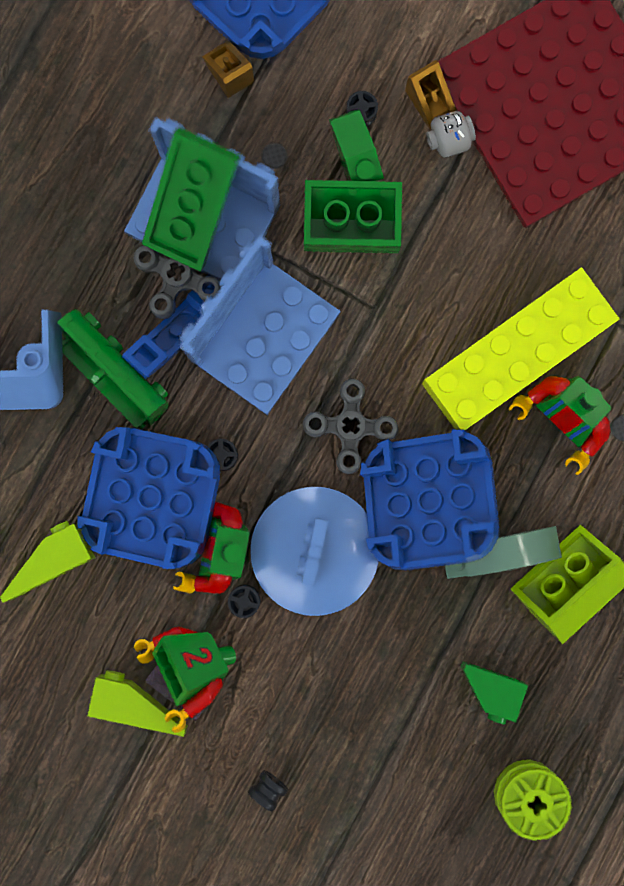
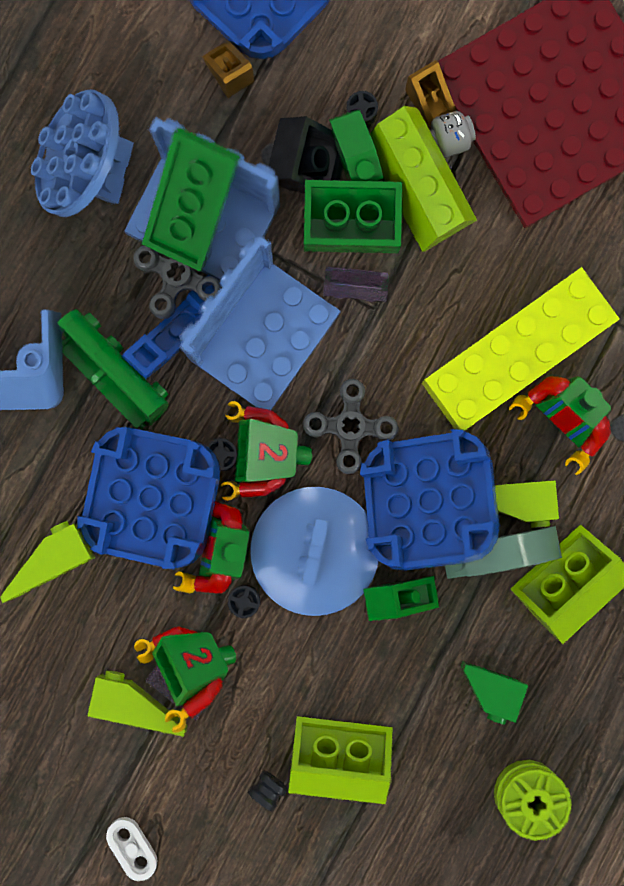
(82, 155): none -> medium blue bracket
(130, 848): none -> white plate
(264, 452): none -> green torso
(304, 152): none -> black slope
(341, 760): none -> lime slope
(356, 284): none -> clear purple plate
(401, 598): none -> green slope
(430, 192): none -> lime slope
(529, 502): none -> lime slope

